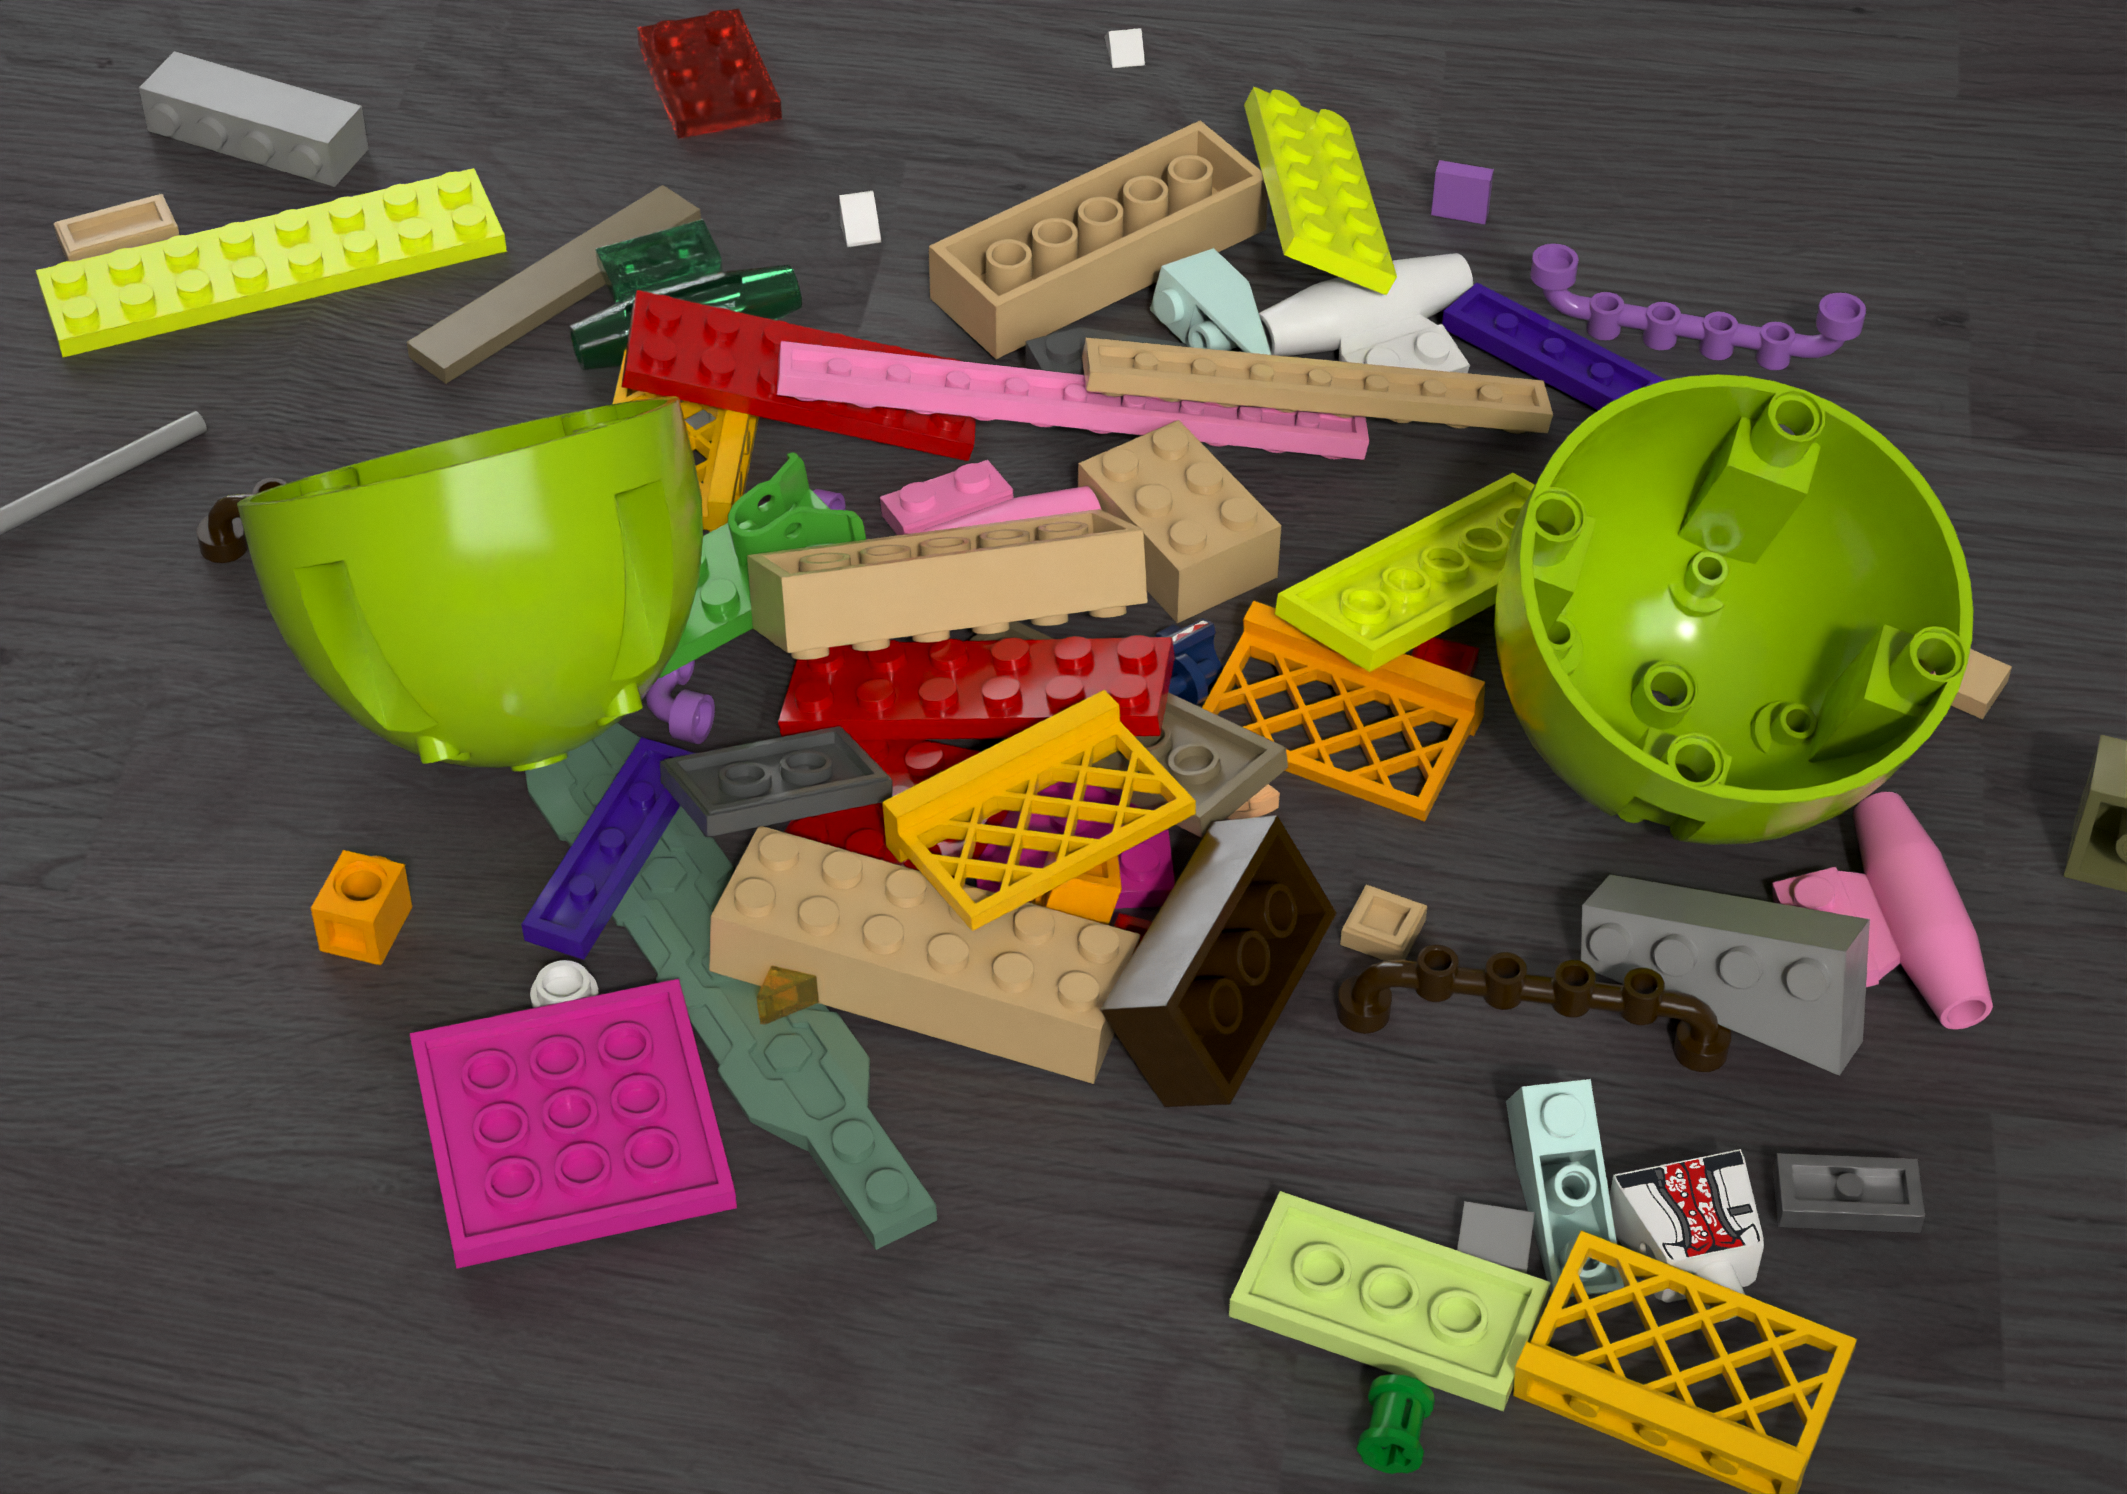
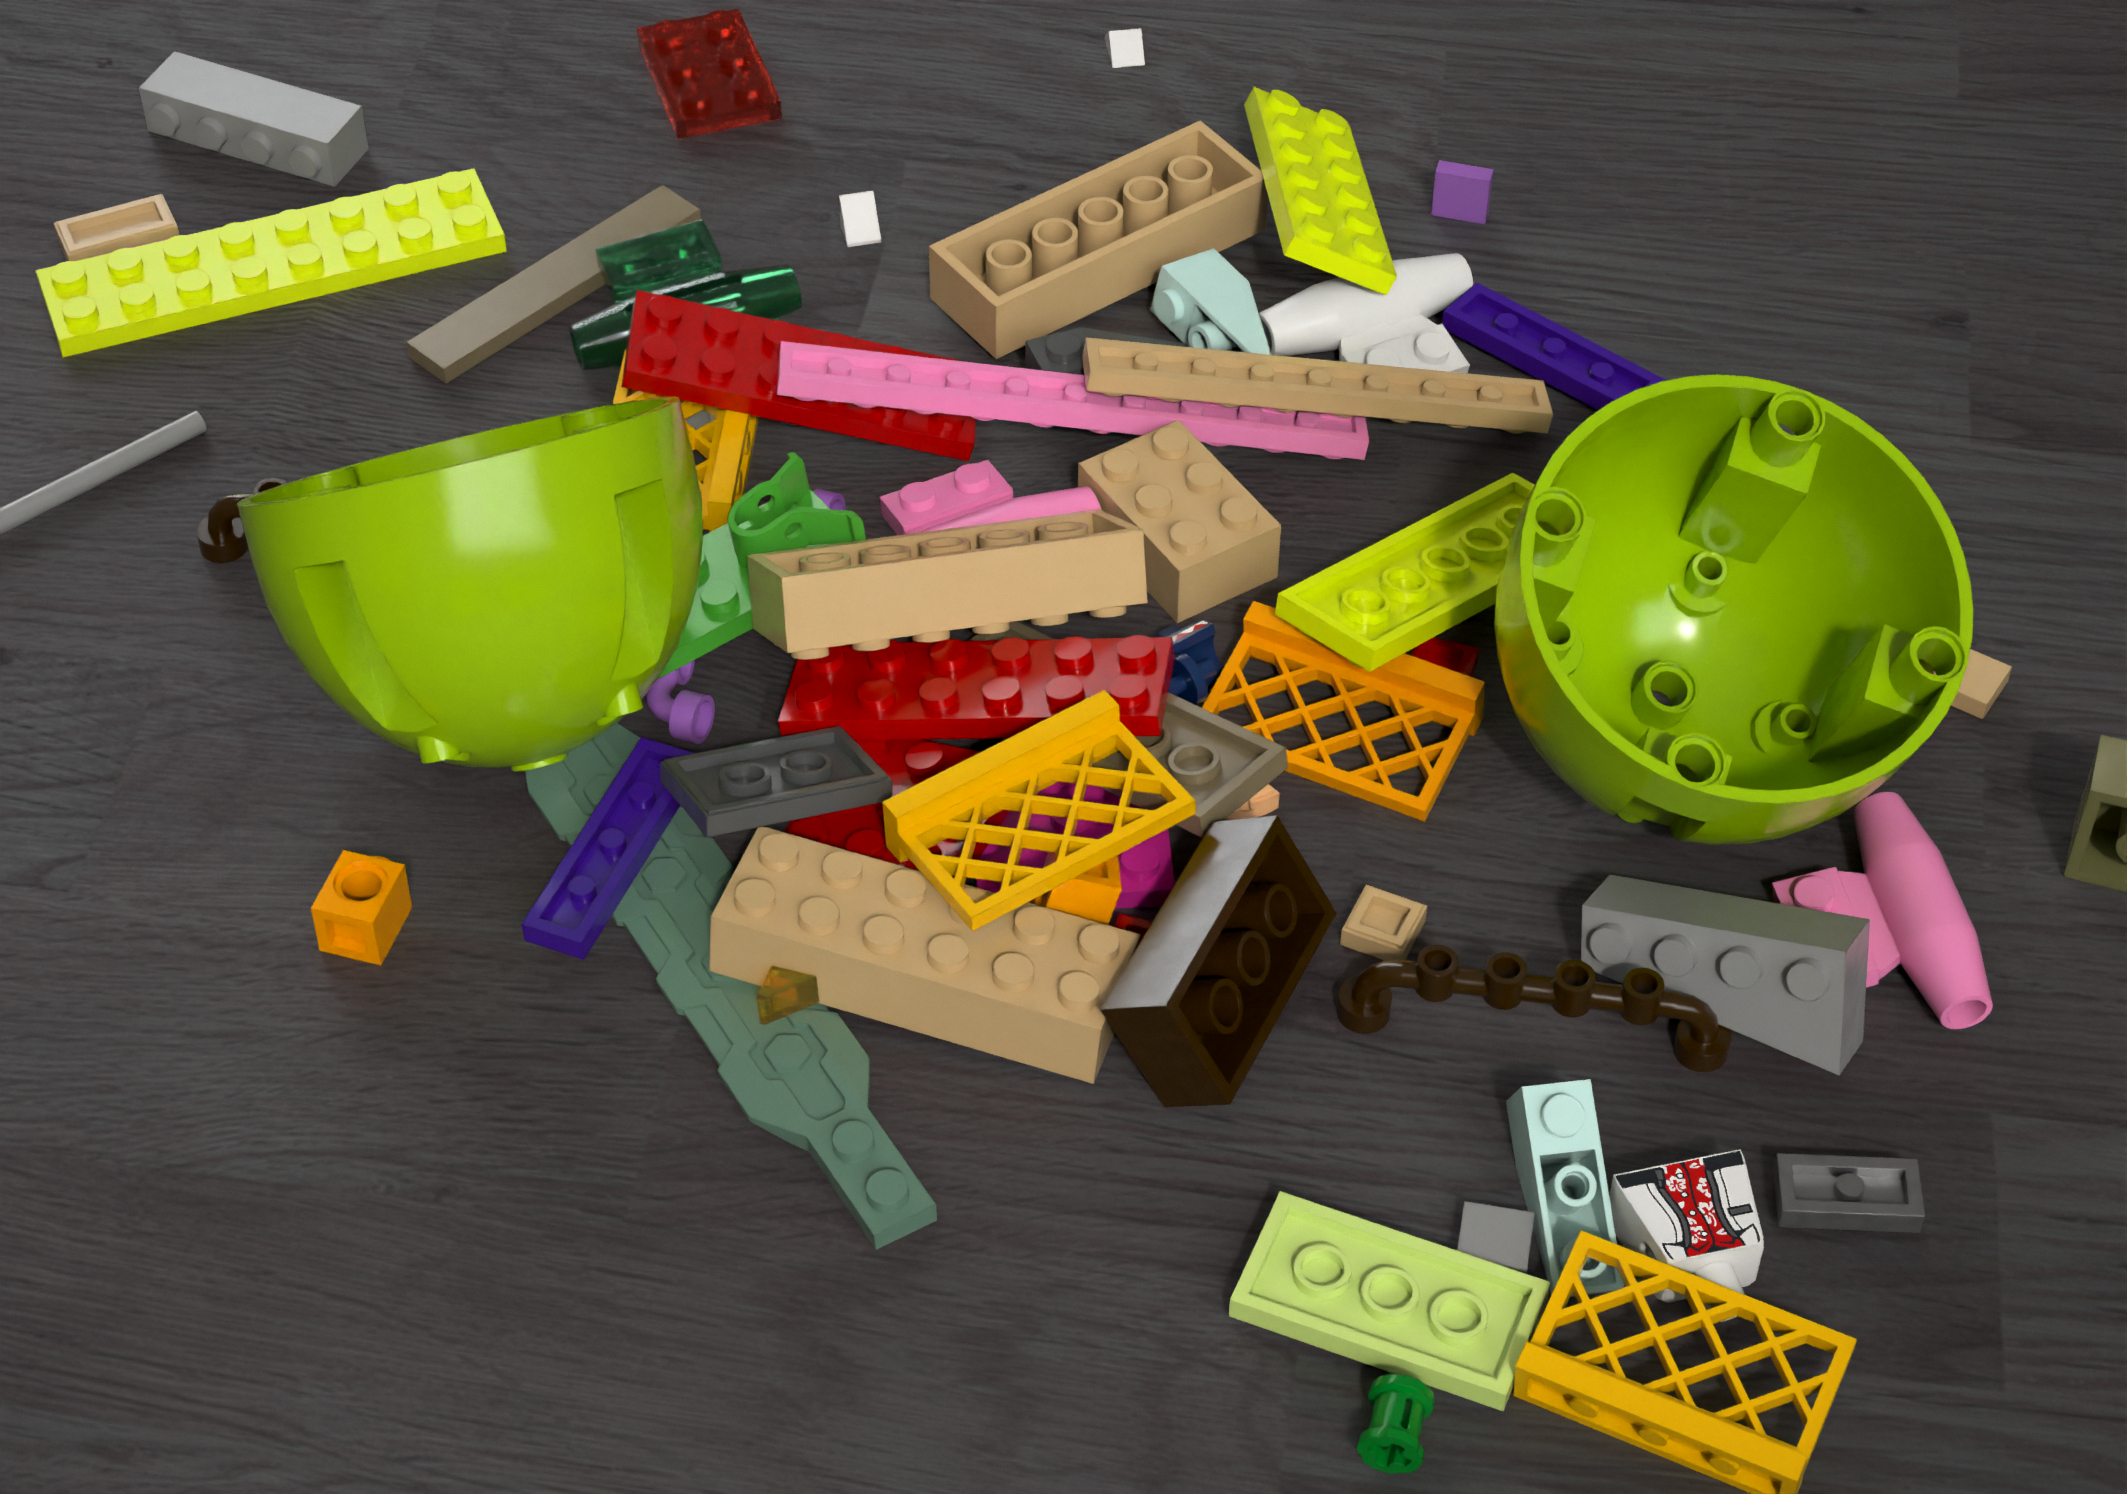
(562, 983): white plate -> none
(570, 1123): dark pink plate -> none
(1838, 318): medium lavender bar -> none

